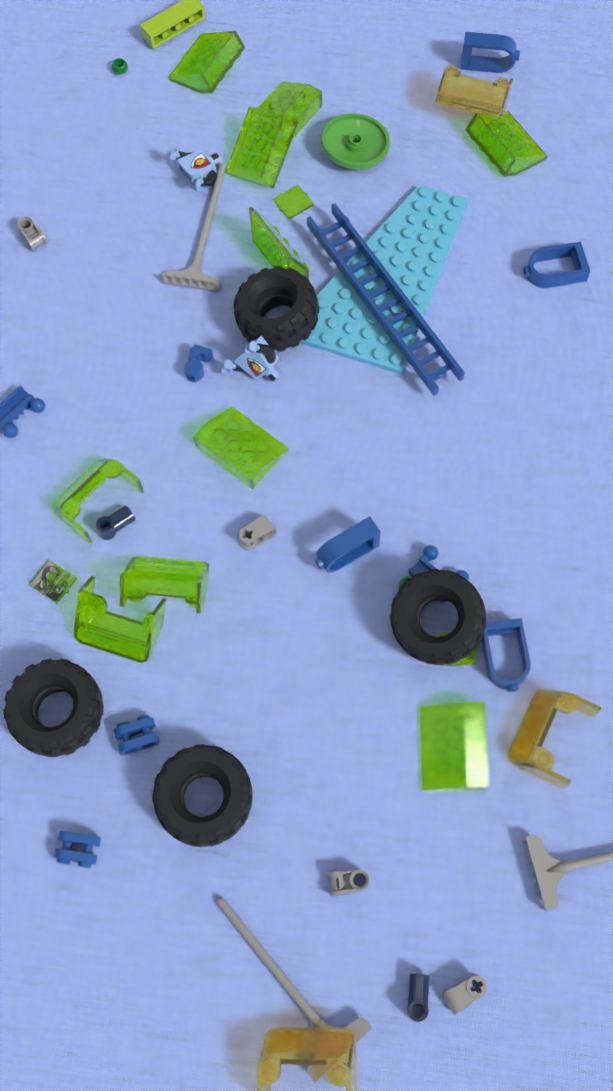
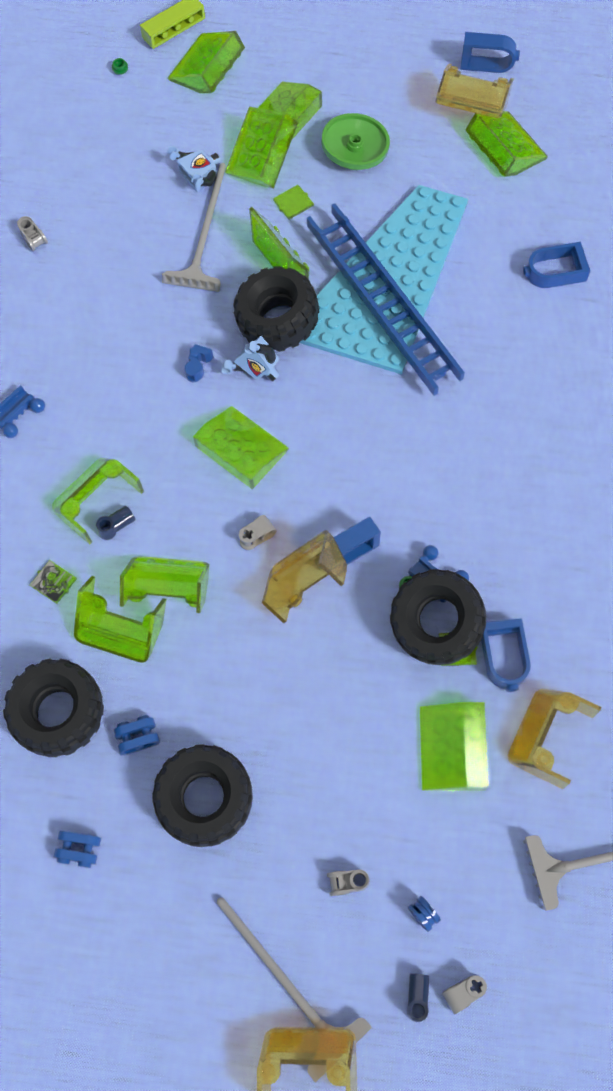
(301, 571): none -> clear yellow windscreen
(424, 913): none -> blue wheel

